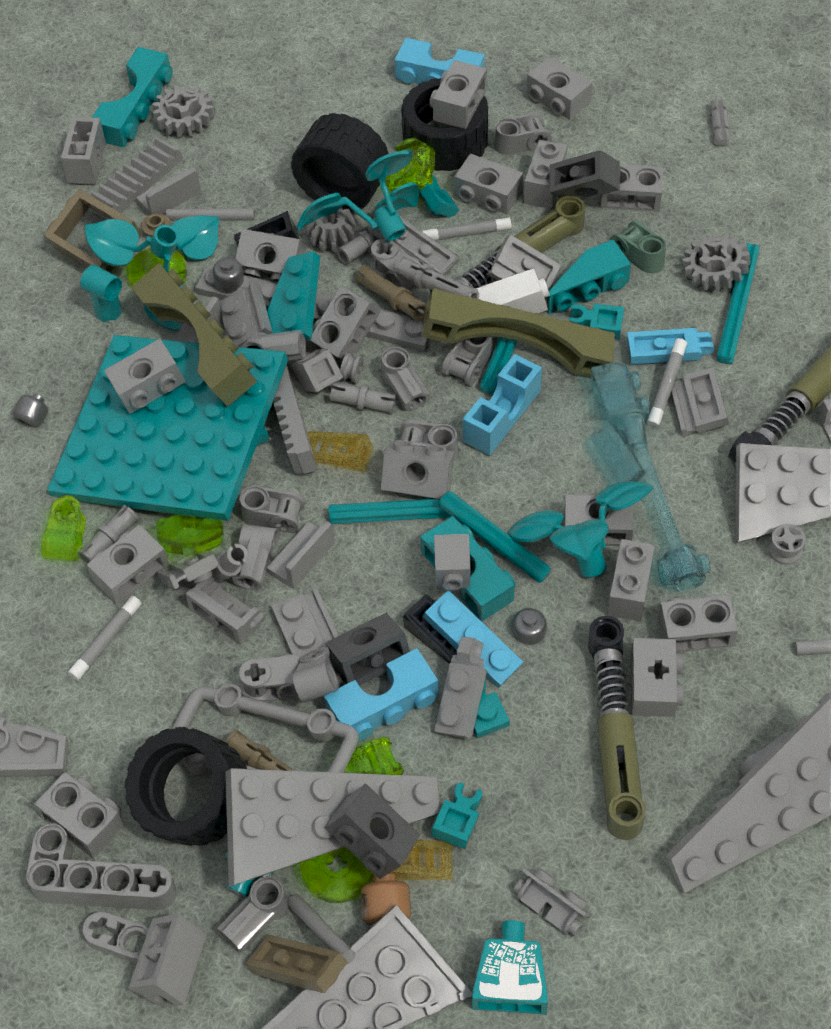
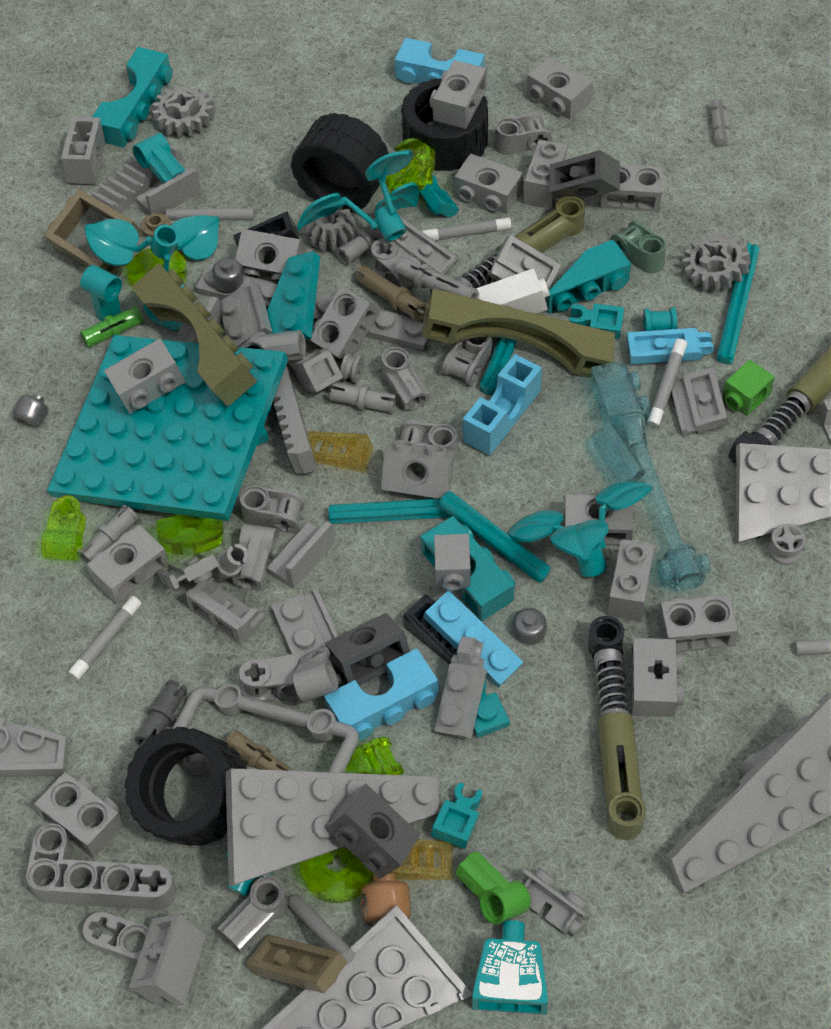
(131, 318): none -> bright green pin
(157, 156): none -> teal piece
(162, 713): none -> dark grey pin
(497, 896): none -> bright green piece
(659, 319): none -> teal bush
(747, 388): none -> bright green brick

